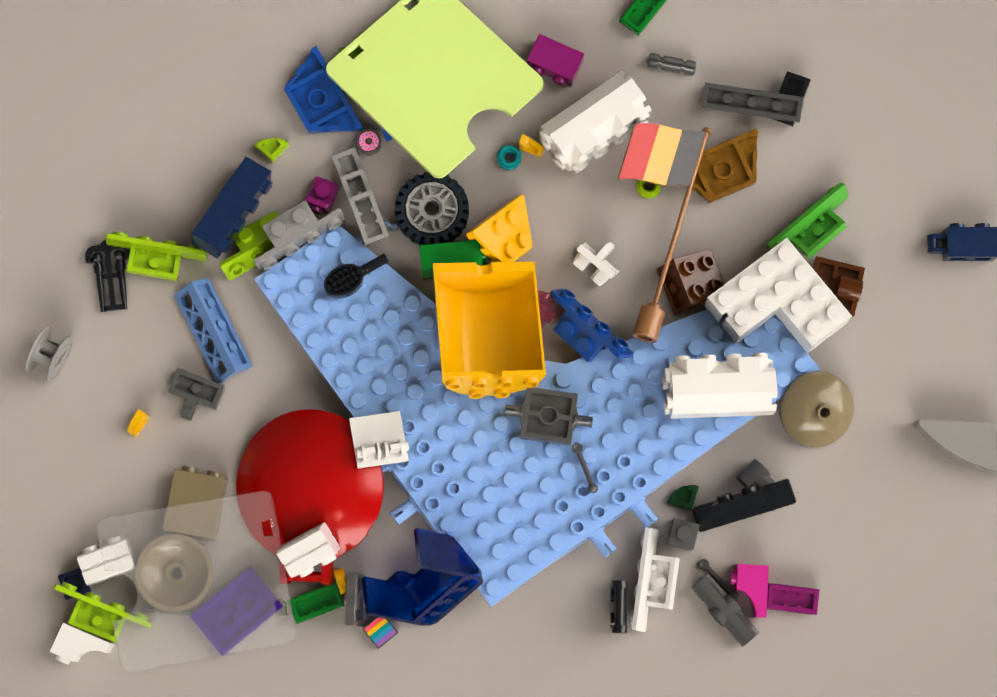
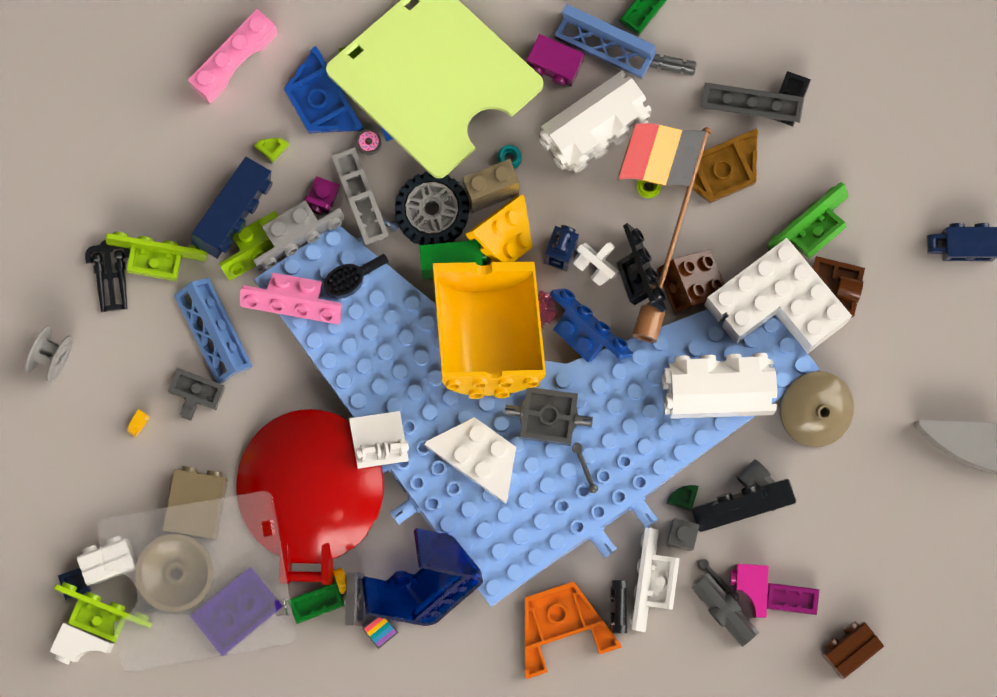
(246, 40): none -> bright pink arch
(292, 297): none -> bright pink bracket
(308, 550): white brick -> none
(478, 455): none -> white wing
(491, 185): none -> dark tan brick
(530, 146): yellow tile -> none
(559, 615): none -> orange wing
(561, 247): none -> dark blue brick
(609, 33): none -> medium blue fence
(637, 273): none -> black bracket
(852, 649): none -> reddish brown brick

